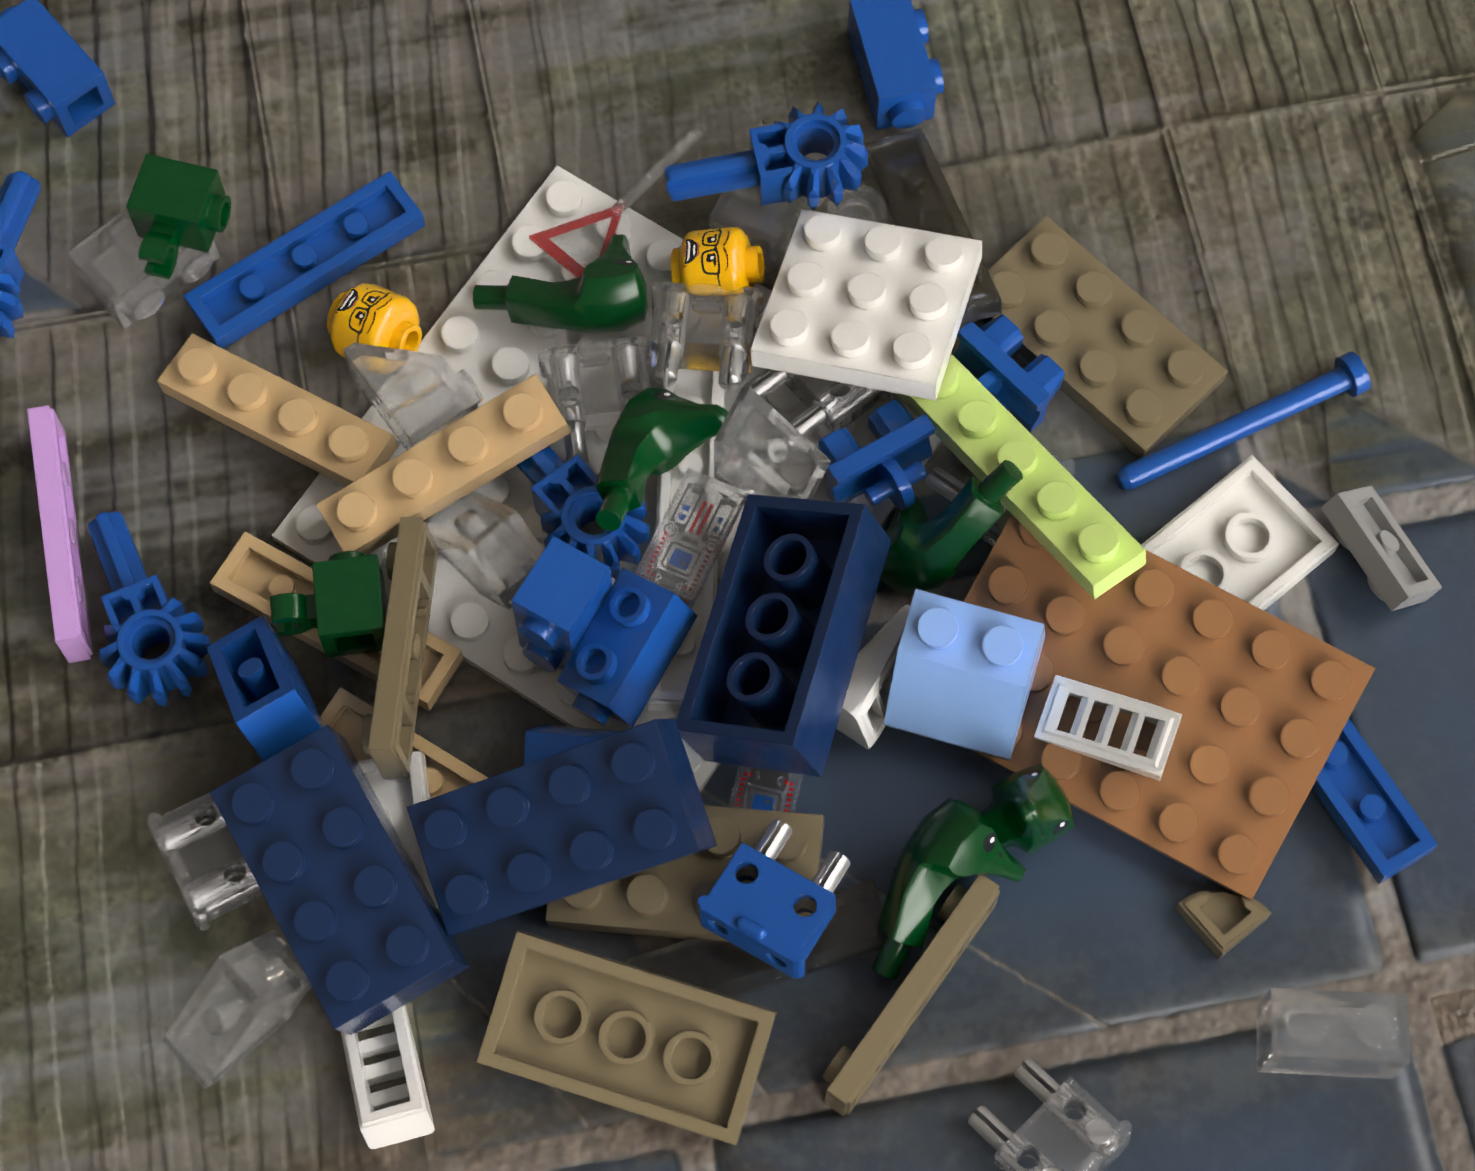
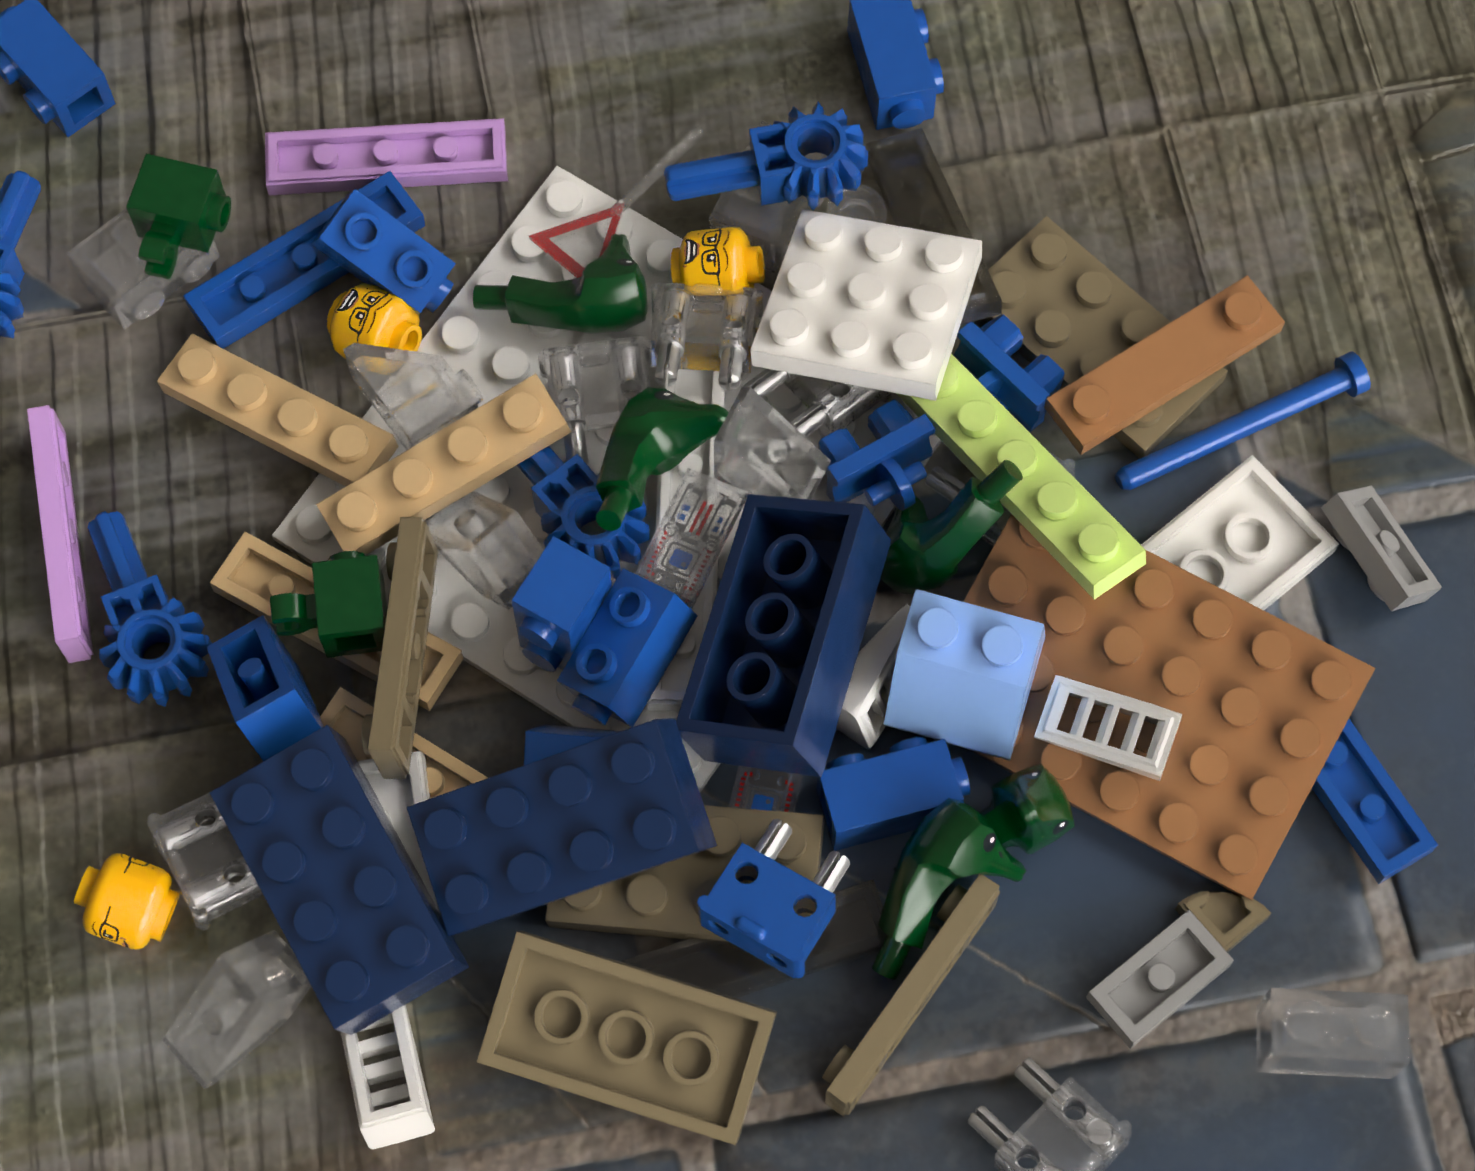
(127, 901): none -> yellow head
(358, 155): none -> lavender tile
(385, 253): none -> blue brick
(888, 792): none -> blue brick
(1159, 979): none -> light grey plate
(1164, 365): none -> medium nougat plate

